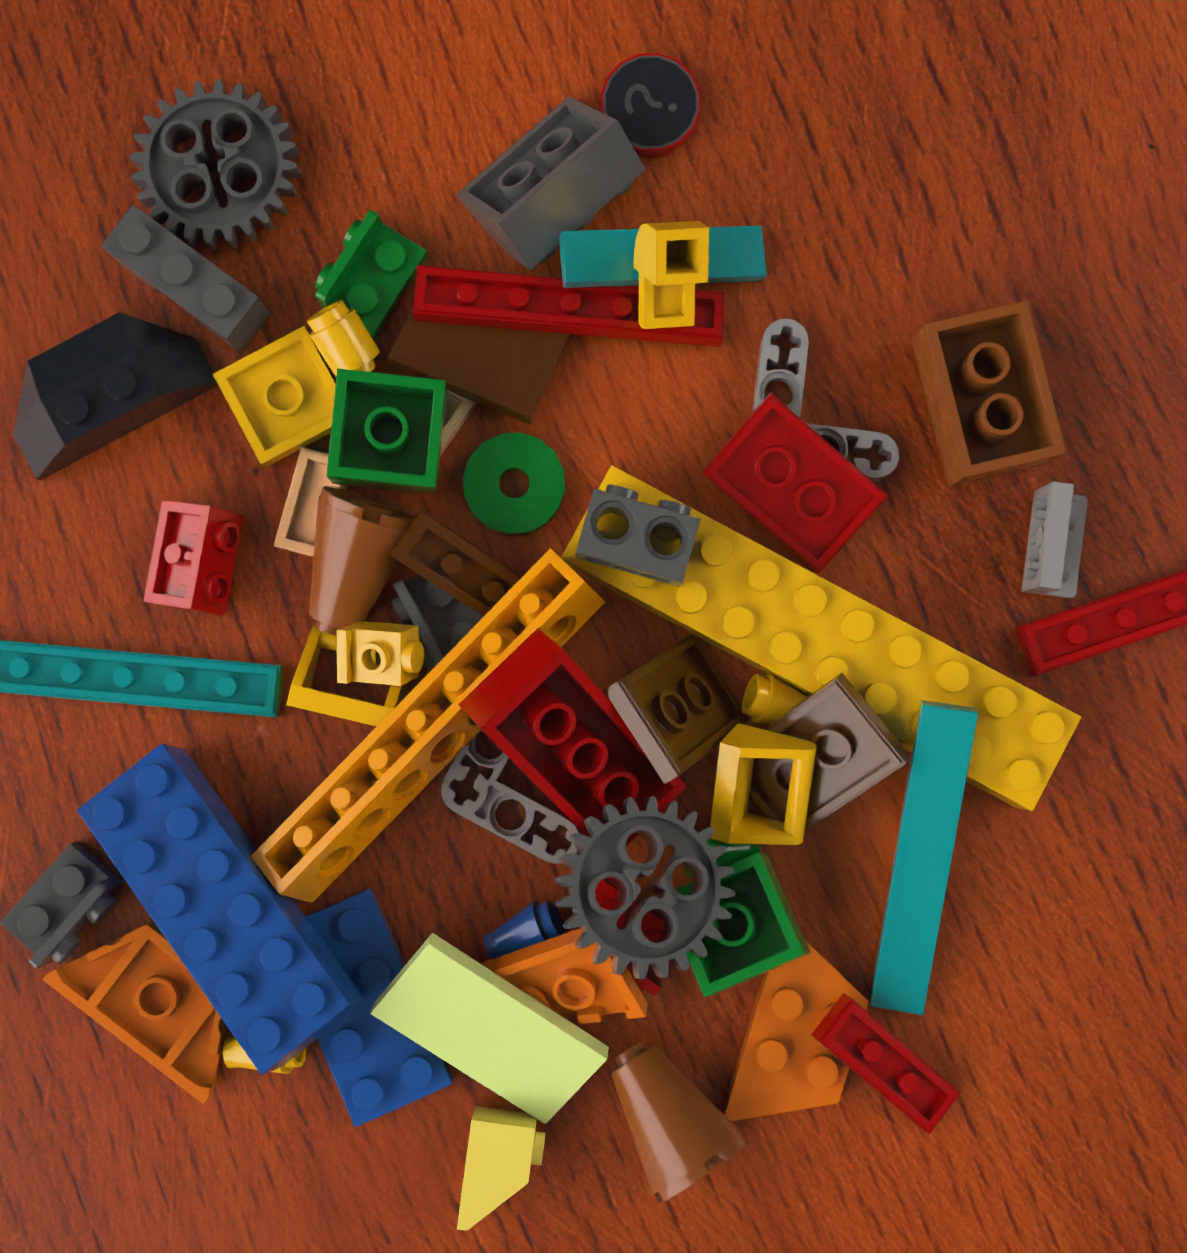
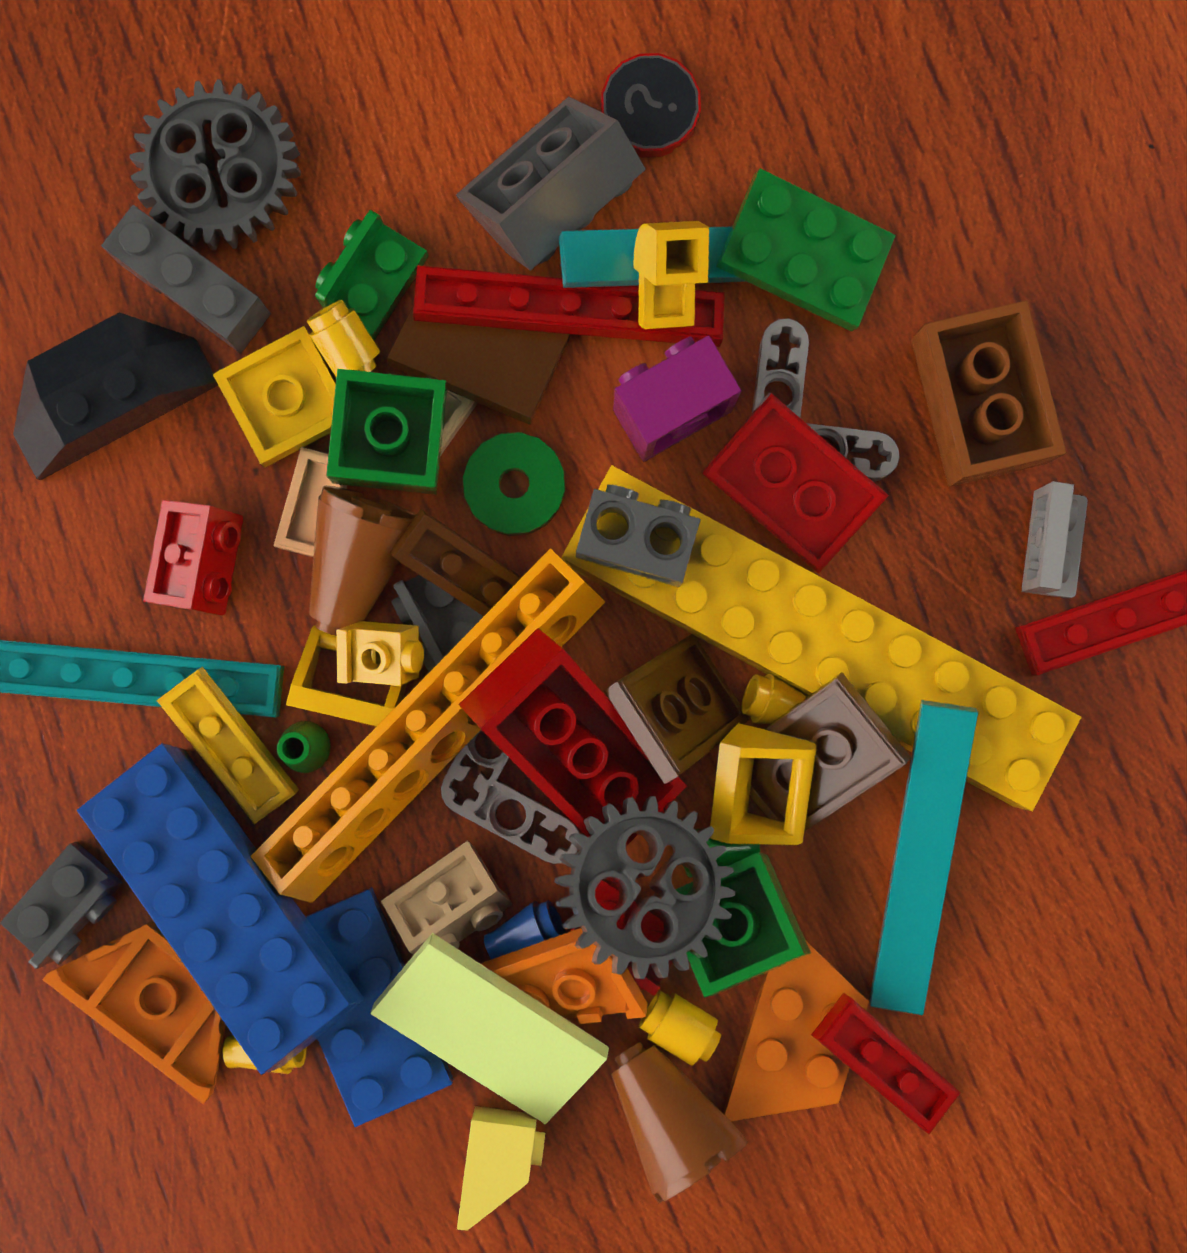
(228, 745): none -> yellow tile
(315, 743): none -> green cone
(447, 900): none -> tan bracket
(674, 396): none -> magenta brick
(680, 1028): none -> yellow brick
(805, 250): none -> green plate

